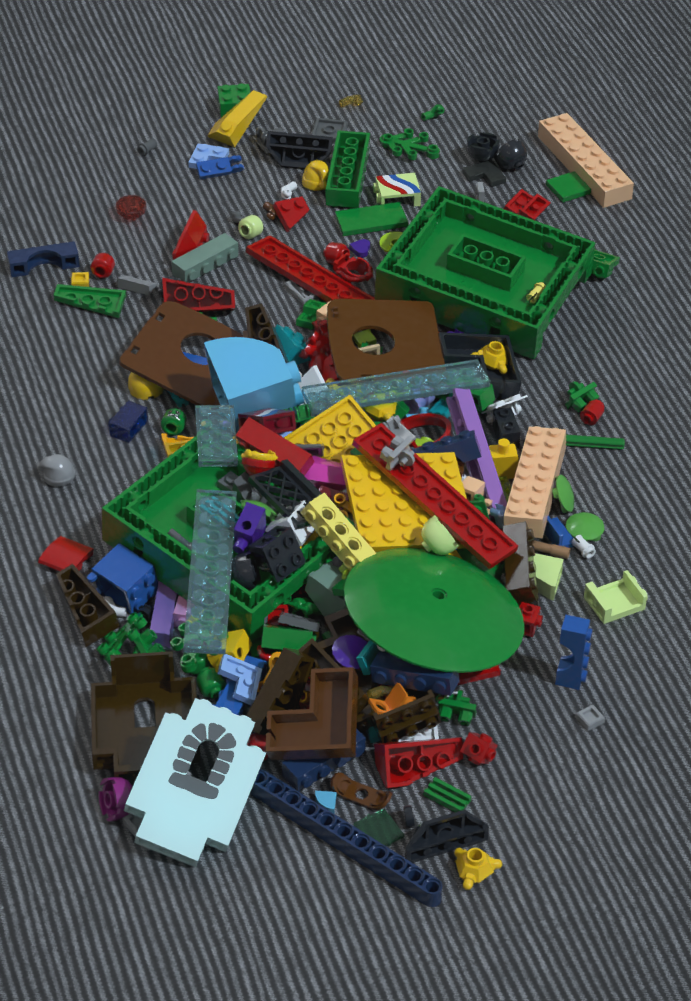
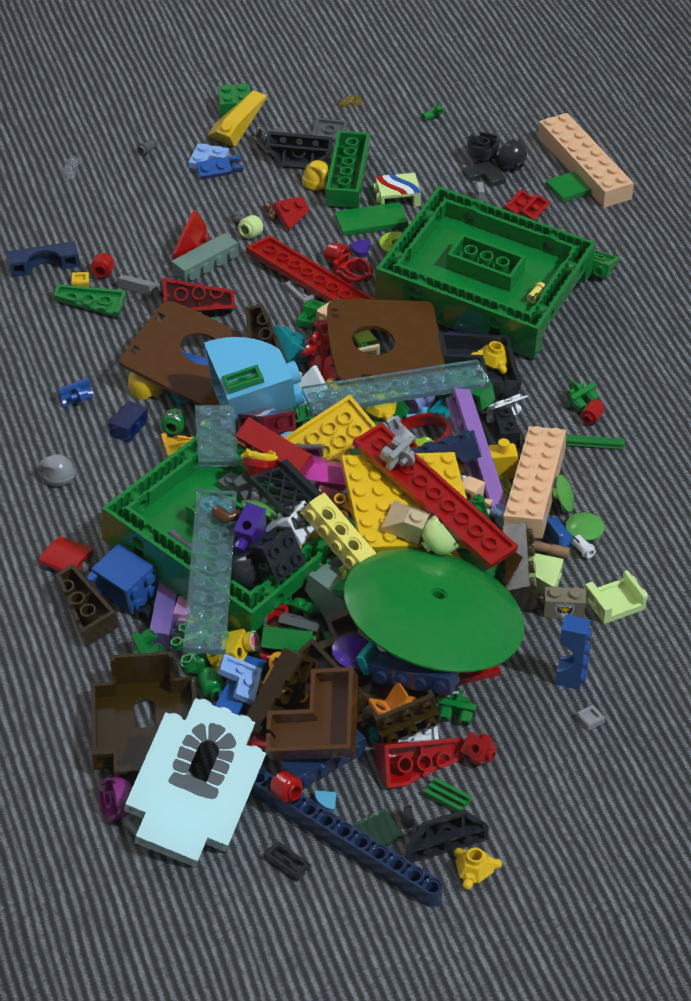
(70, 166): none -> clear arm
(75, 392): none -> blue hips
(120, 611): white arm -> none
(129, 630): green plant -> none
(131, 204): clear red piece -> none
(225, 516): none -> reddish brown arm
(243, 381): none -> green tile
(251, 641): none -> tile
(284, 863): none -> black tile
(286, 191): white arm -> none
(286, 787): none -> red head
(348, 788): reddish brown piece -> none
(379, 691): clear yellow arm -> none
(390, 141): green plant -> none
(405, 521): none -> tan slope
(531, 618): red brick -> none
(564, 601): none -> dark tan brick

